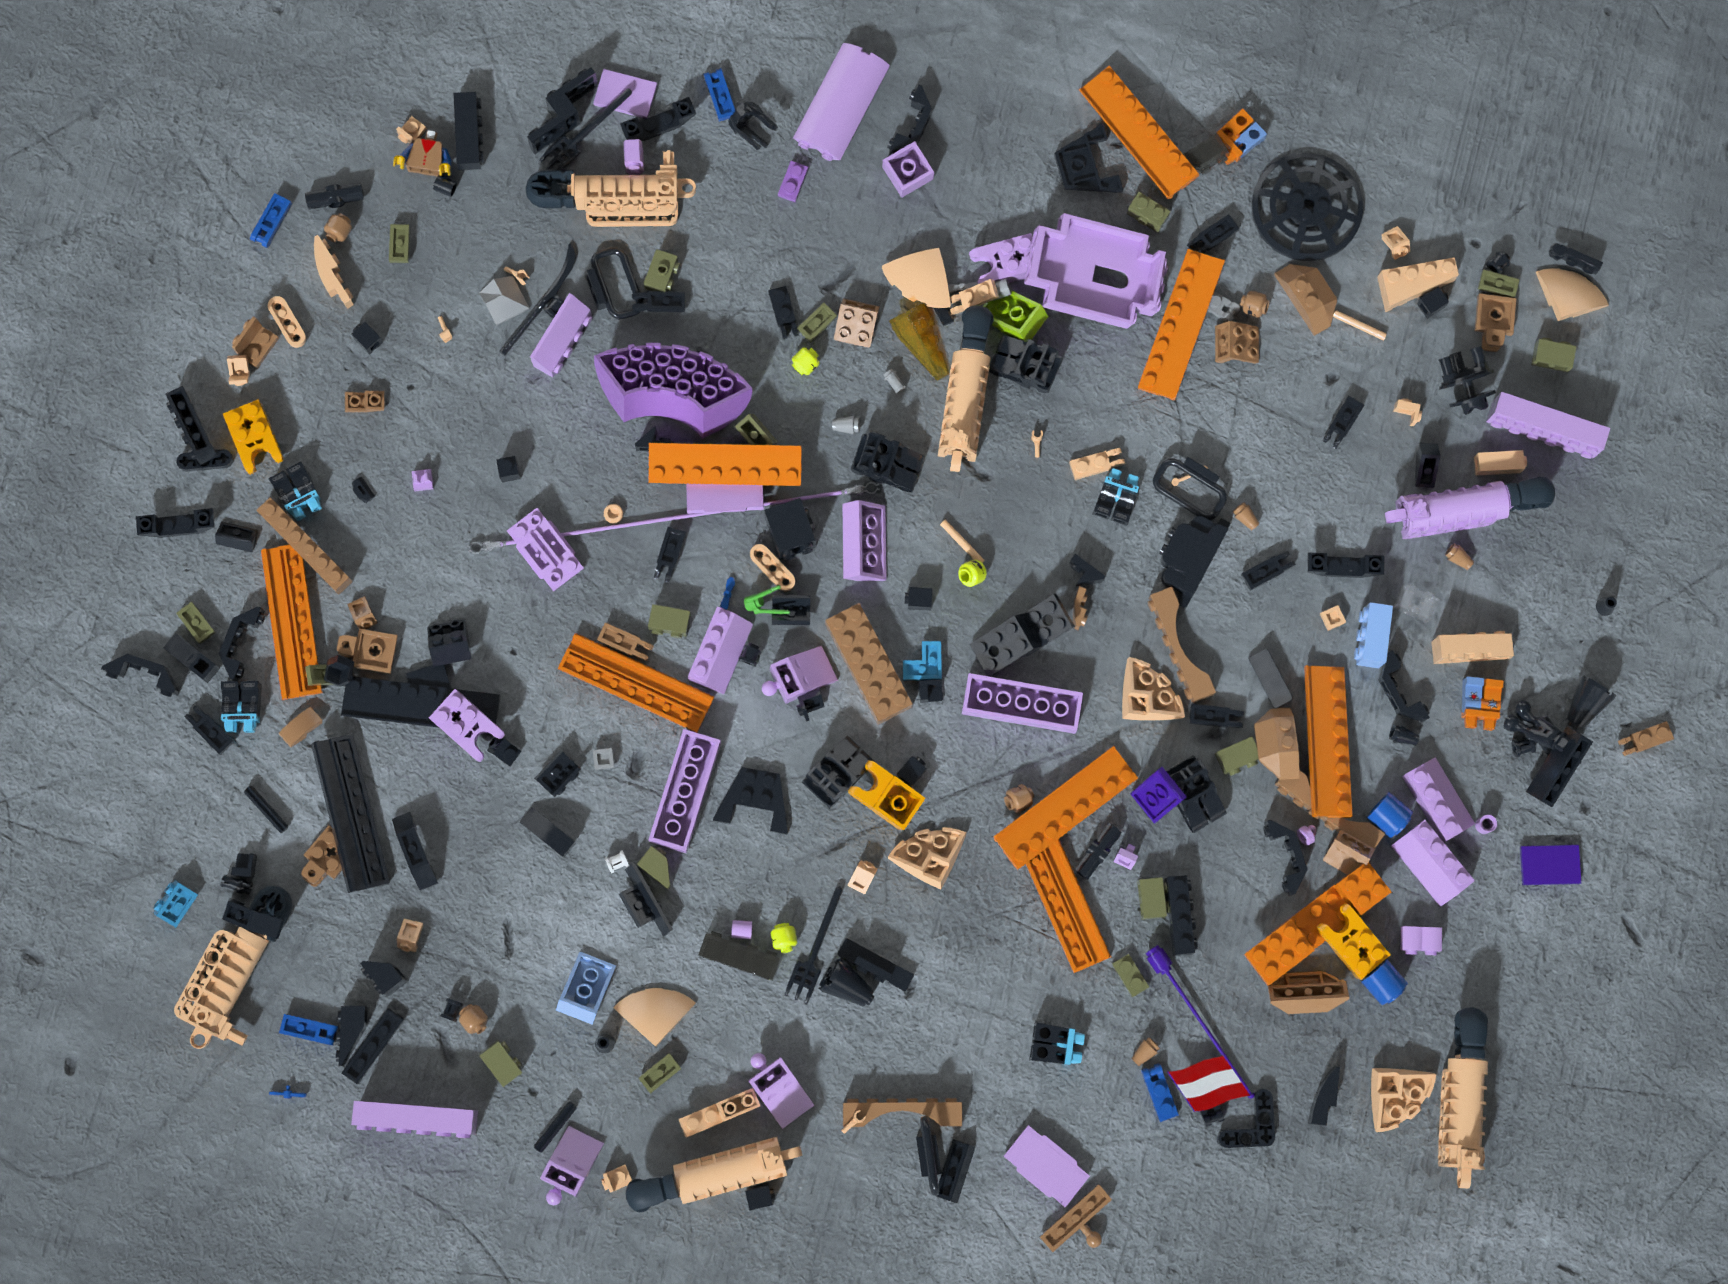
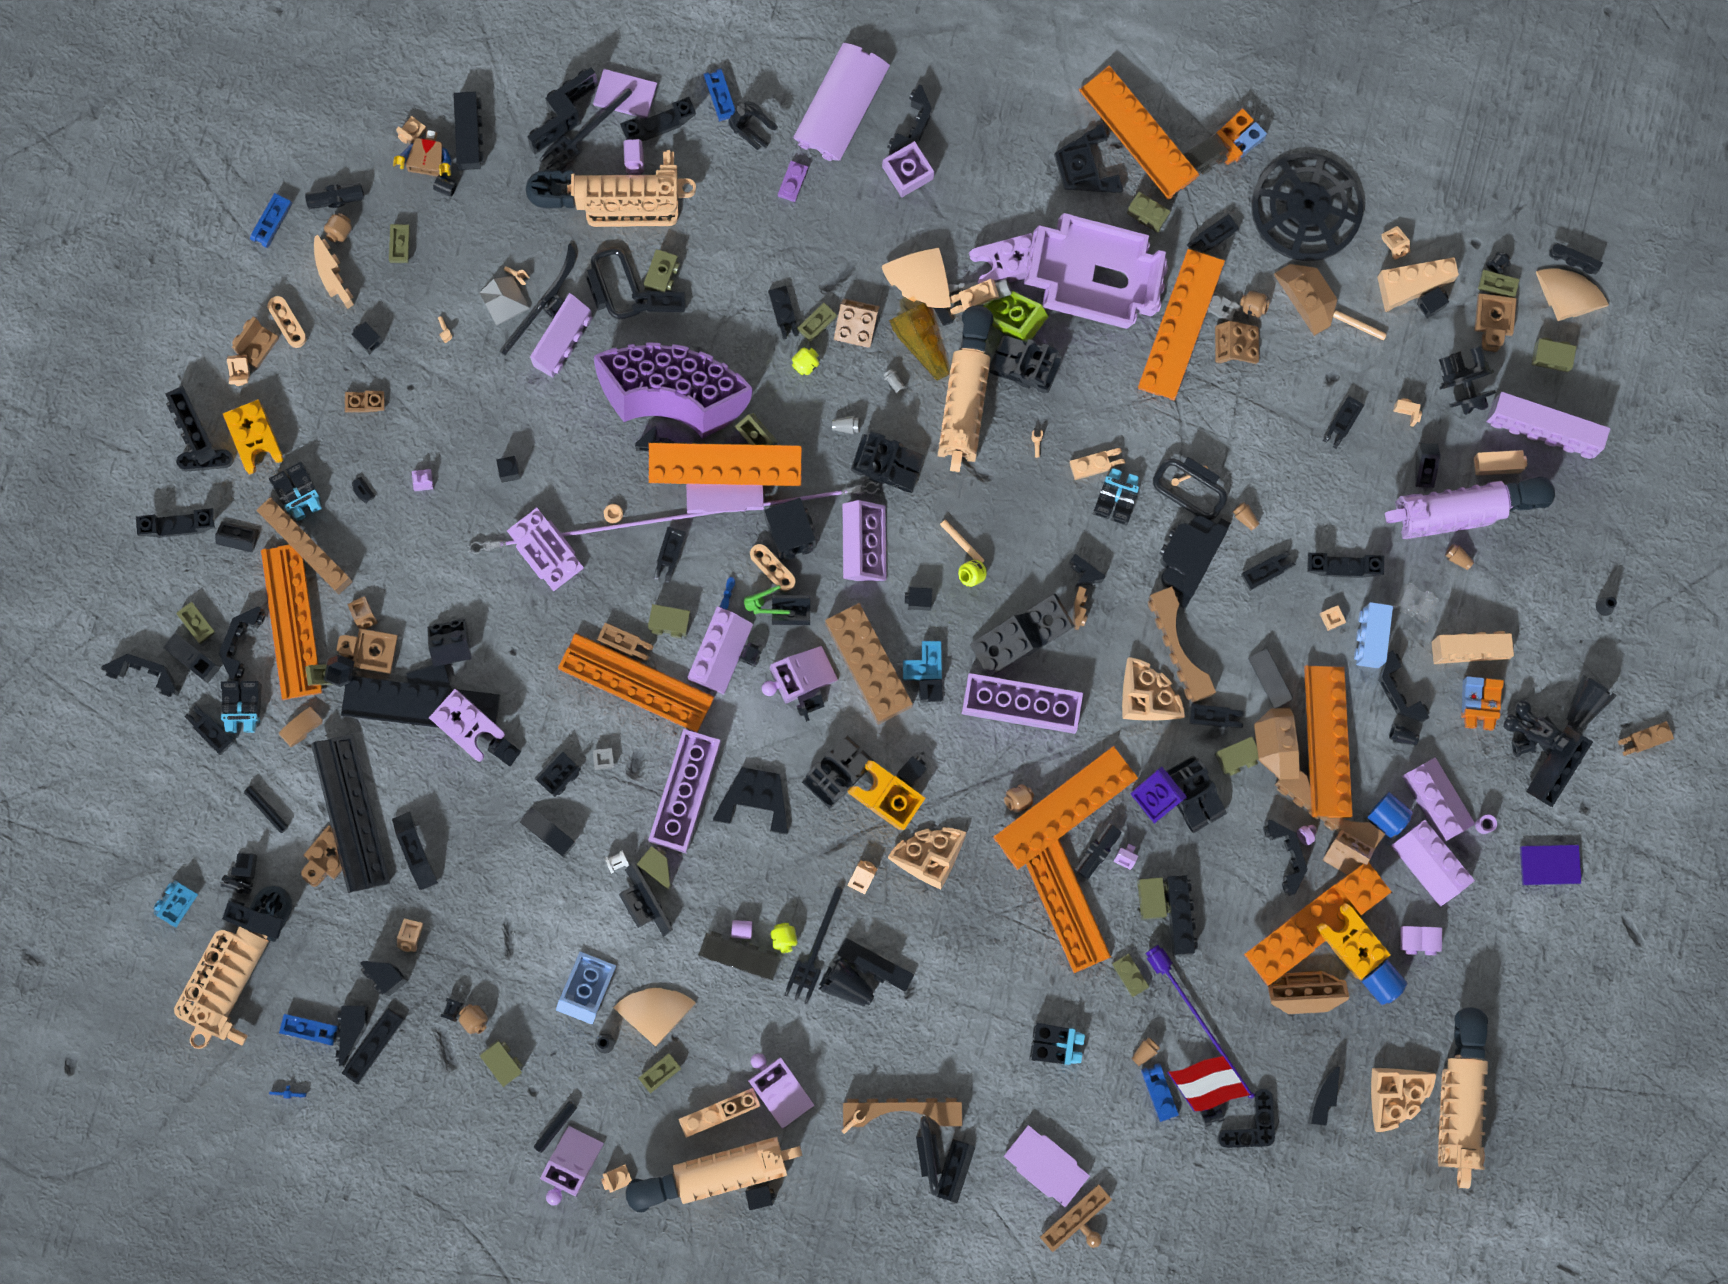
(411, 1117): lavender brick -> none

